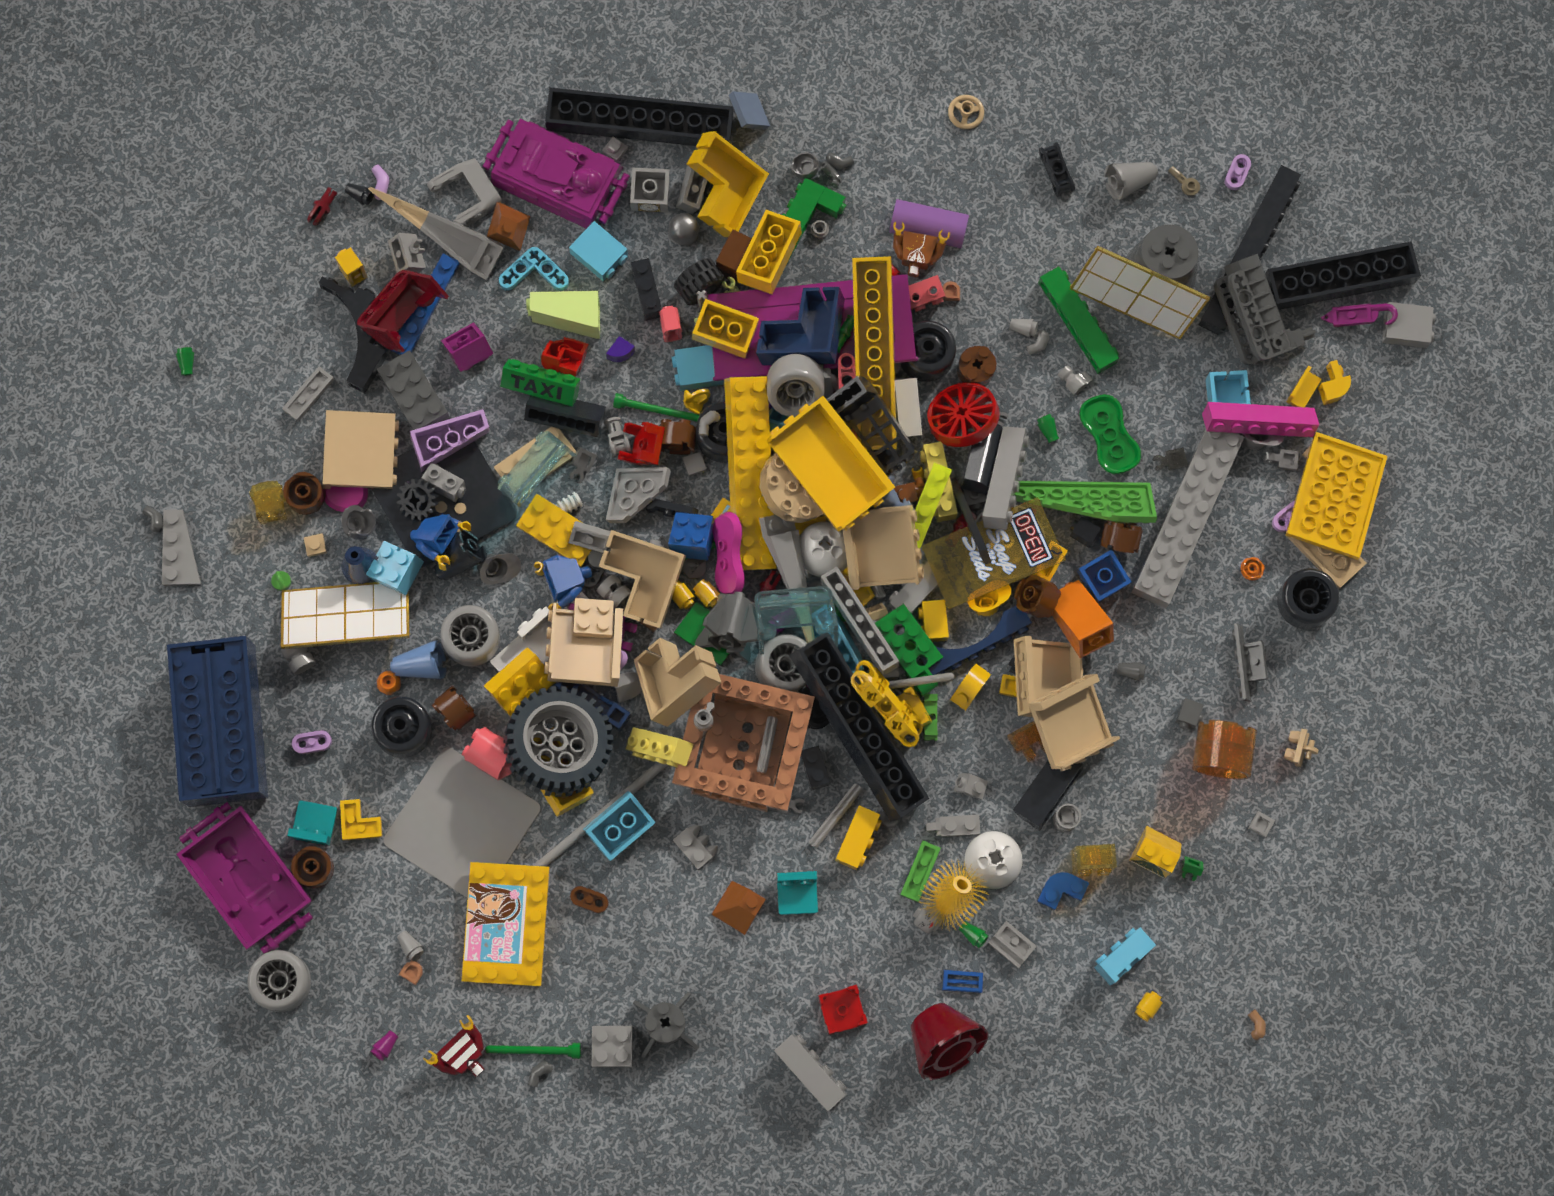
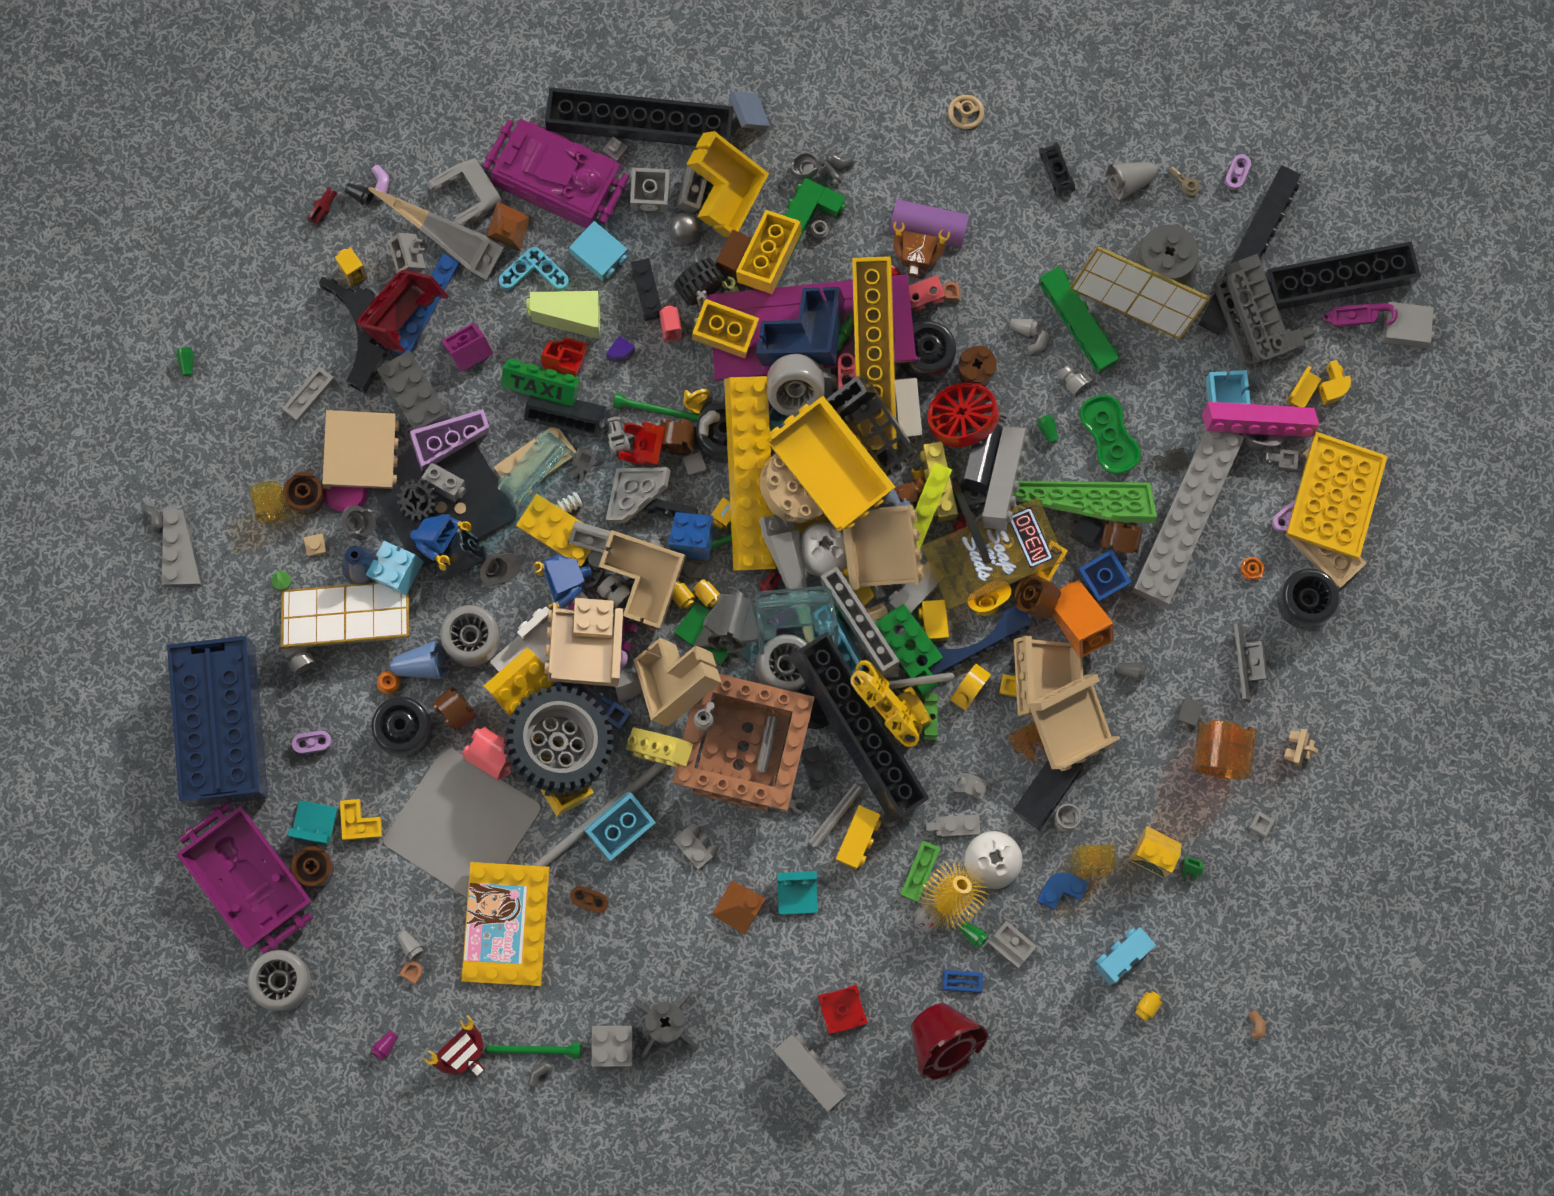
(694, 368): medium azure brick -> none
(727, 538): dark pink plate -> none

